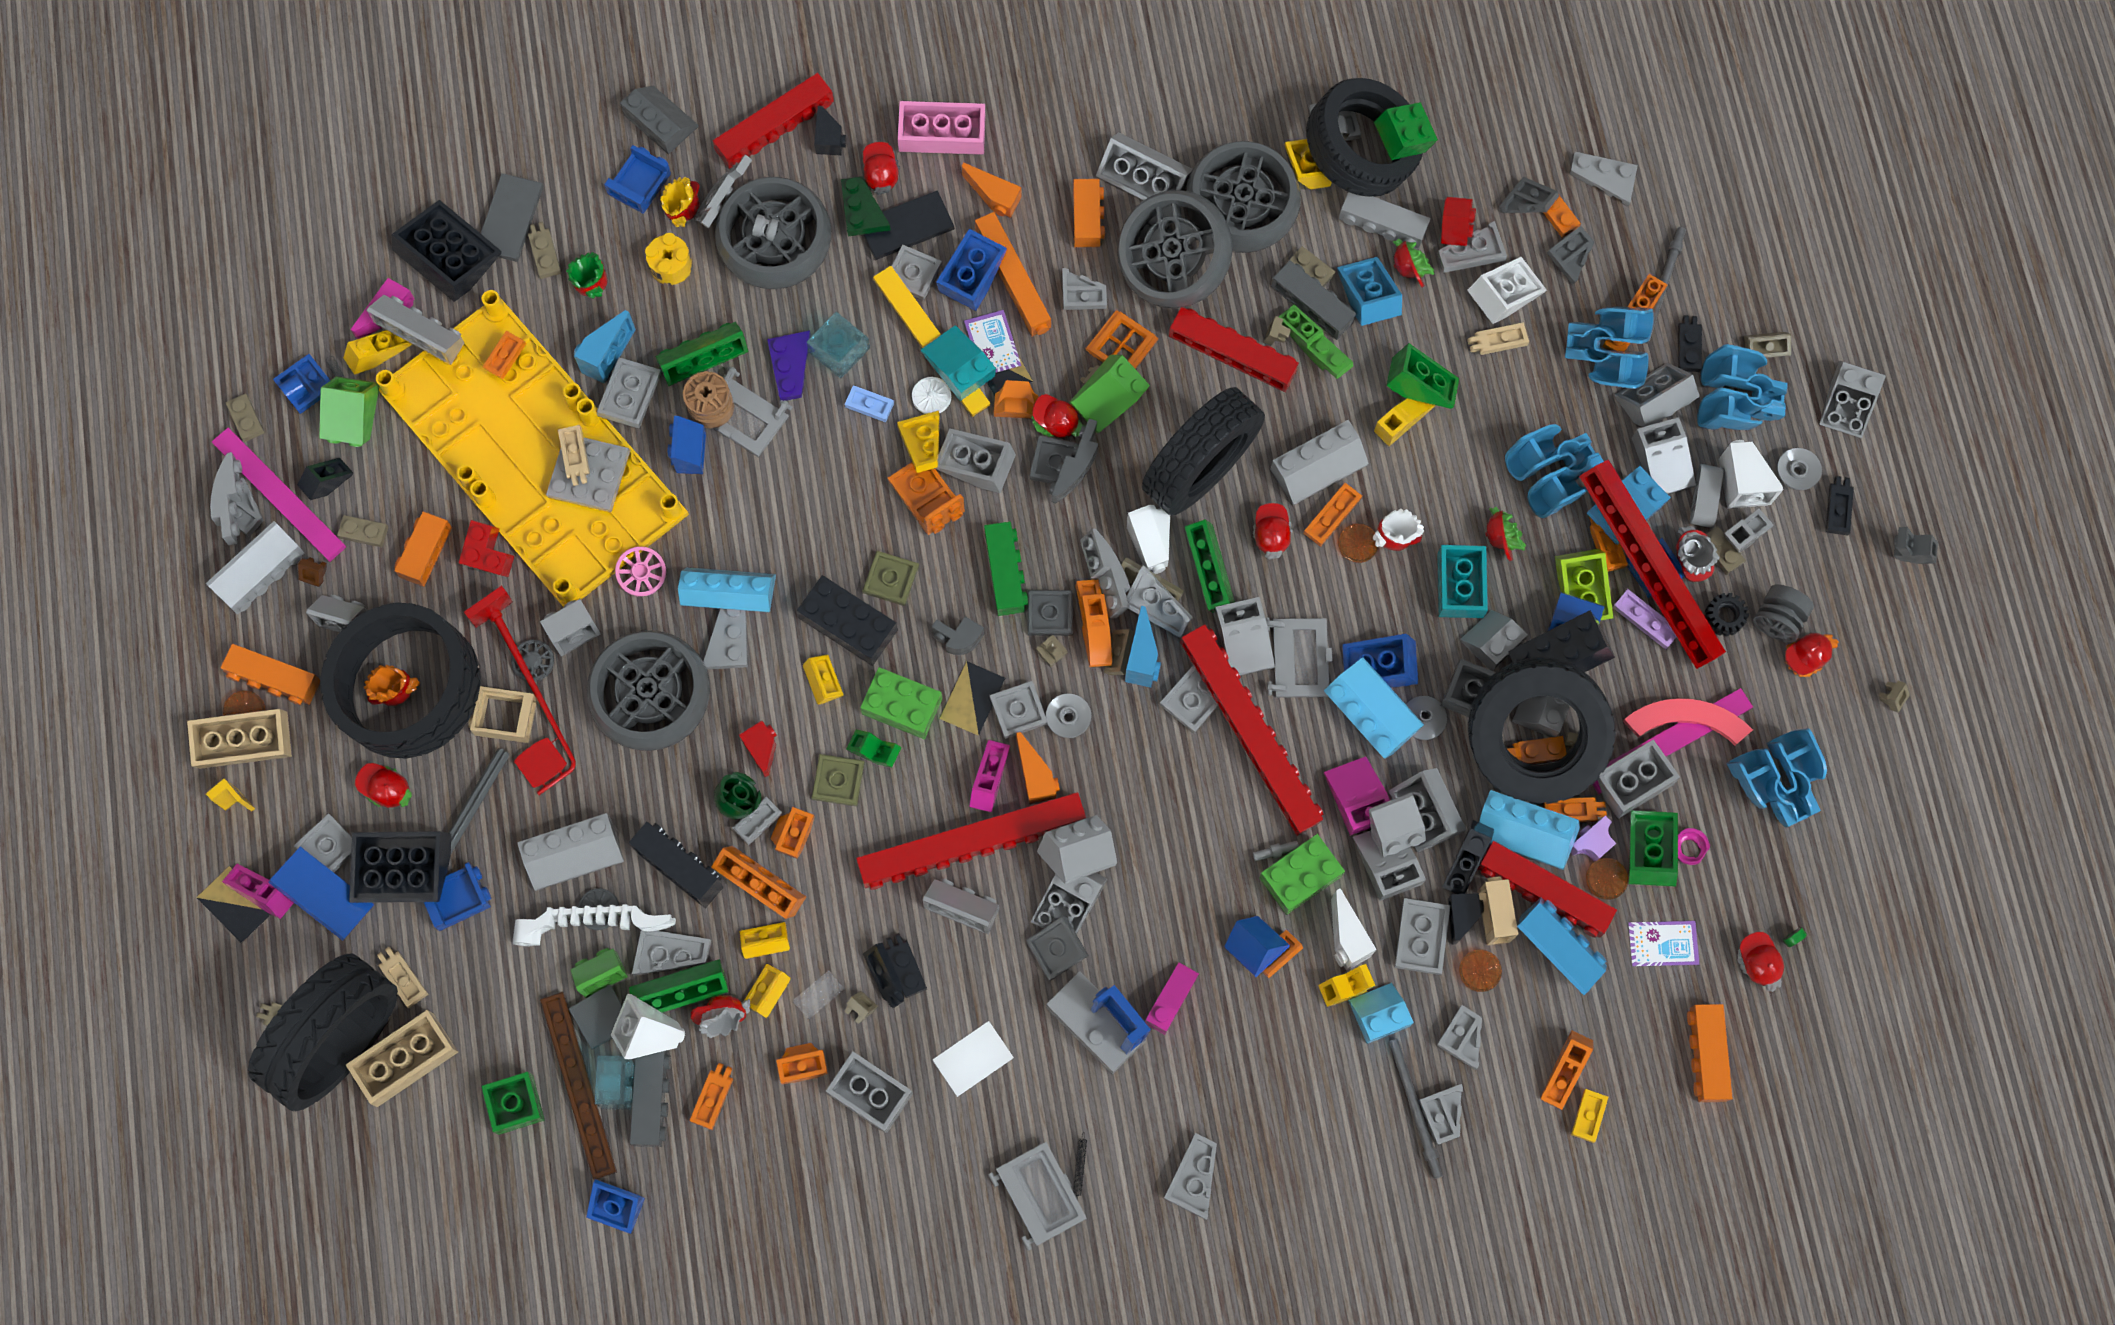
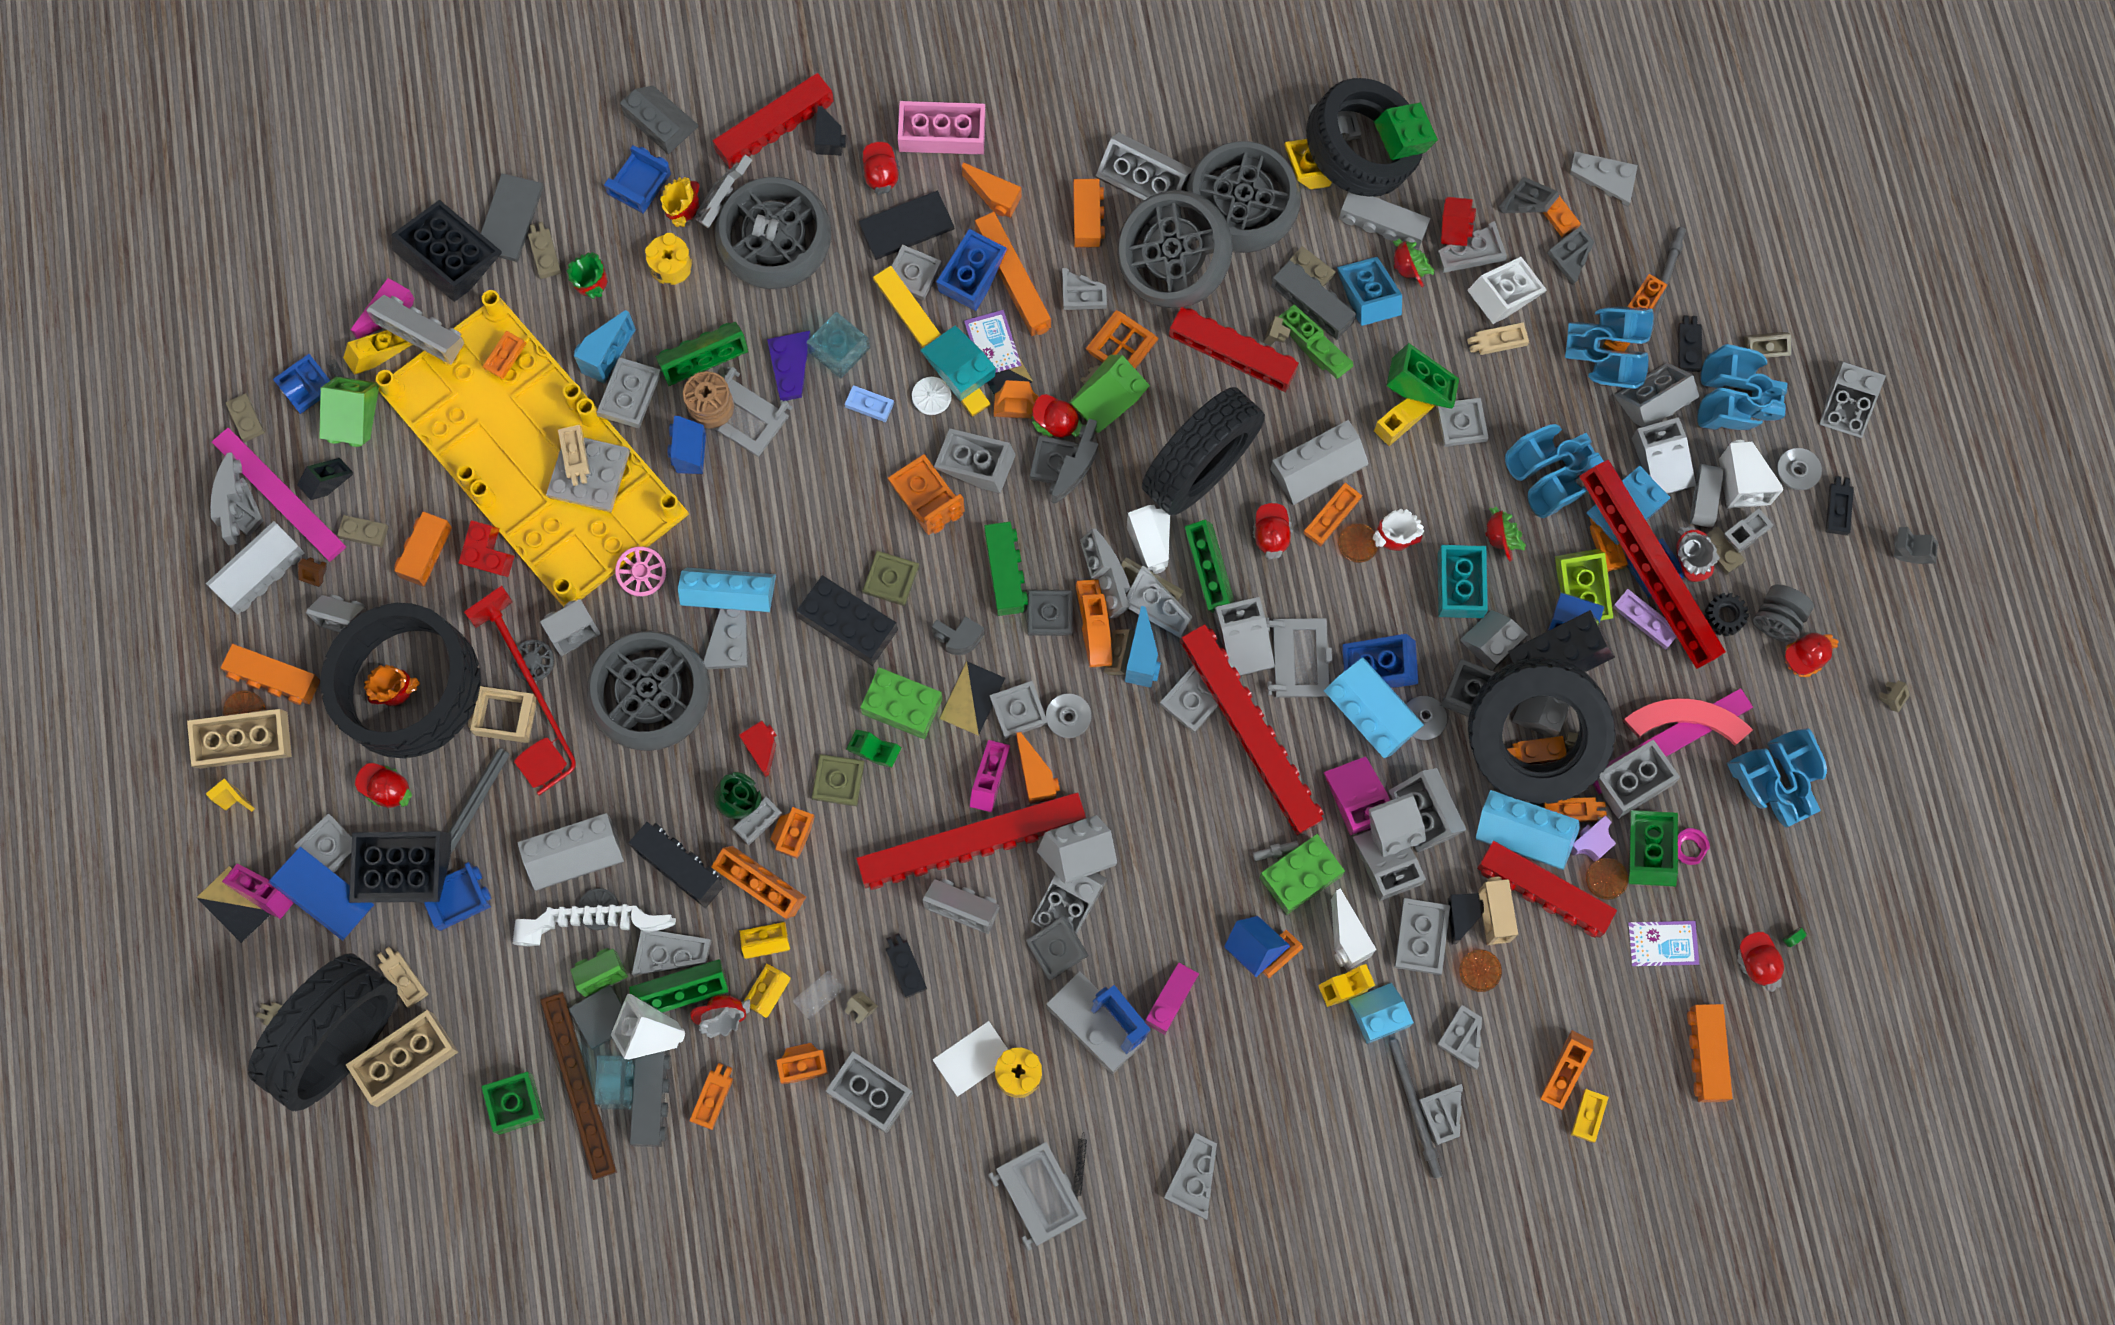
(614, 1206): blue slope -> none
(822, 679): yellow slope -> none
(861, 208): dark green wing -> none
(884, 974): black hinge -> none
(922, 440): yellow wing -> none
(1009, 1062): none -> yellow brick
(1051, 650): dark tan tile -> none
(1463, 423): none -> light grey plate
(1468, 857): black slope -> none
(1562, 945): dark azure slope -> none

